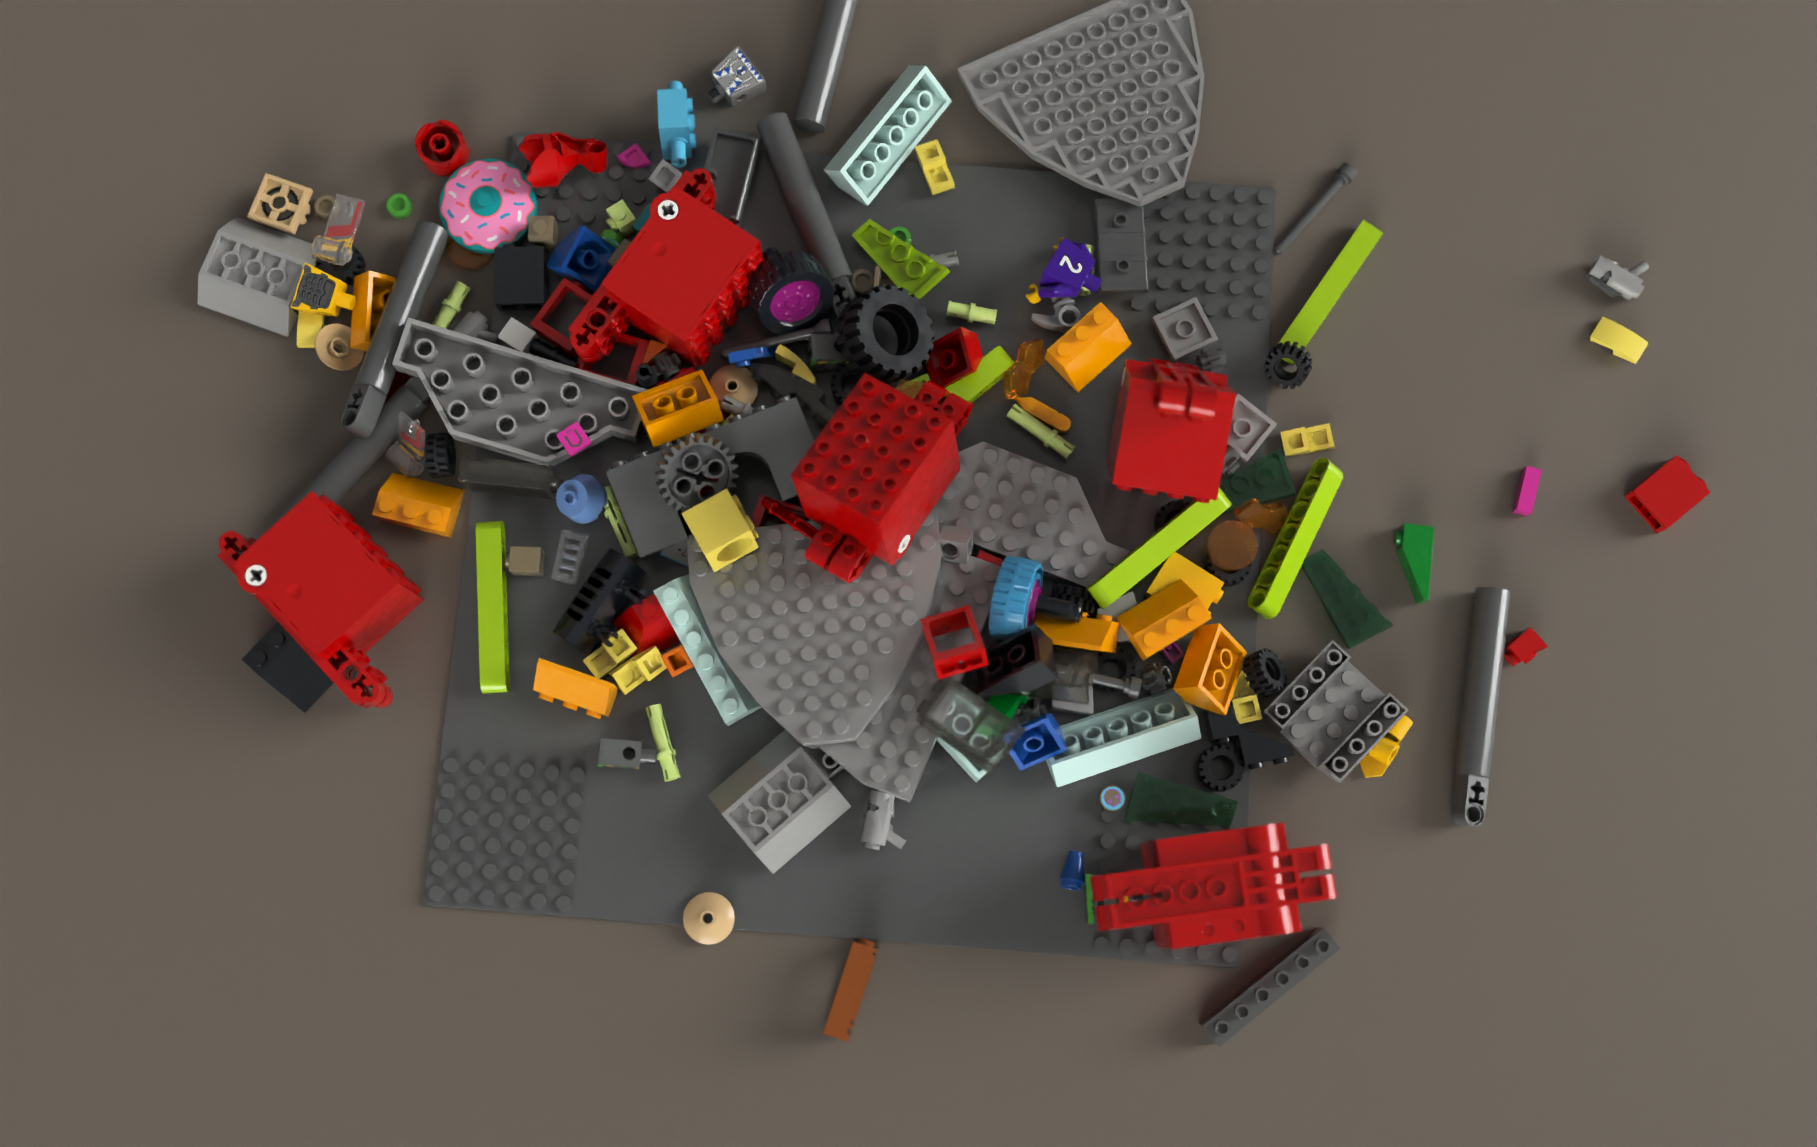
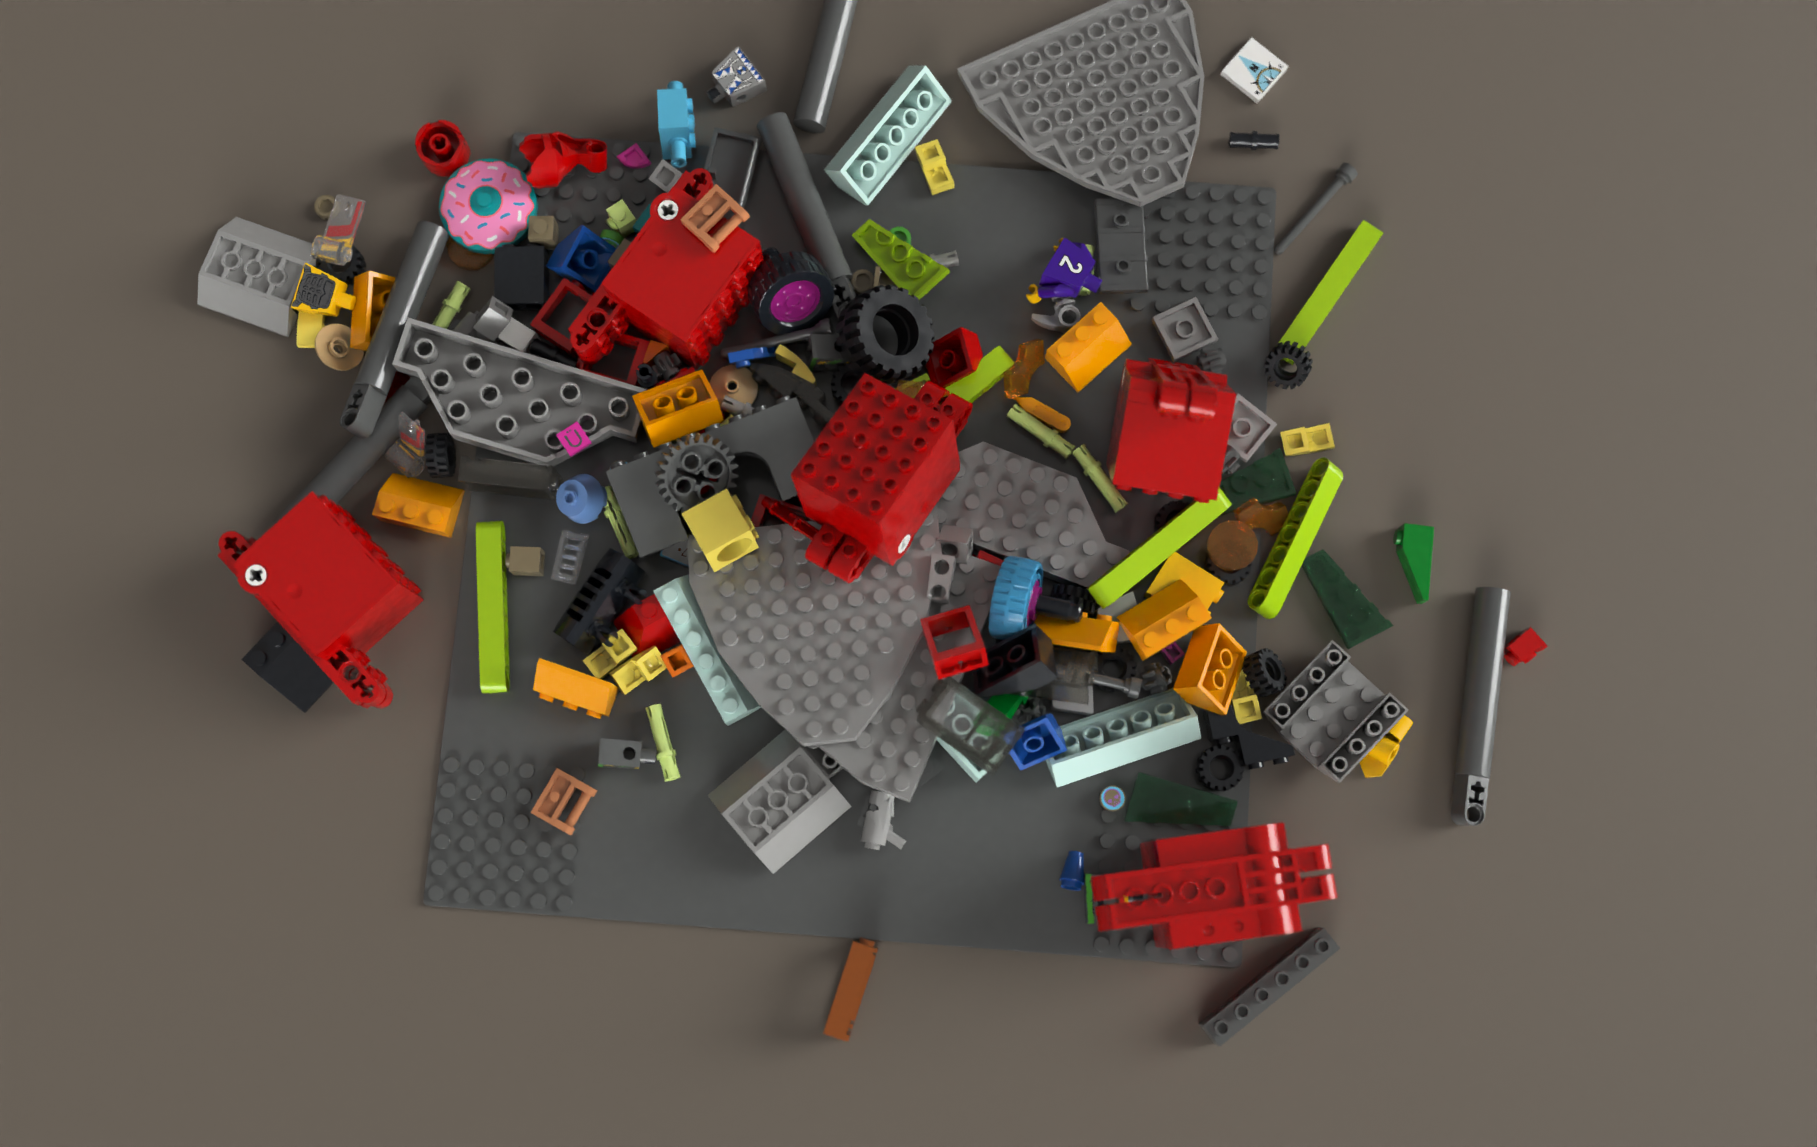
(280, 204): tan piece -> none
(399, 206): bright green tile -> none
(492, 319): none -> light grey brick
(555, 798): none -> nougat plate
(709, 212): none -> nougat plate
(722, 915): tan dish -> none
(941, 581): none -> light grey leg
(971, 312): yellowish green pin -> none
(1099, 477): none -> yellowish green pin
(1254, 70): none -> white tile
(1254, 140): none -> black pin
(1526, 491): dark pink piece -> none
(1615, 279): light grey piece -> none
(1619, 339): light yellow slope -> none
(1667, 494): red brick -> none

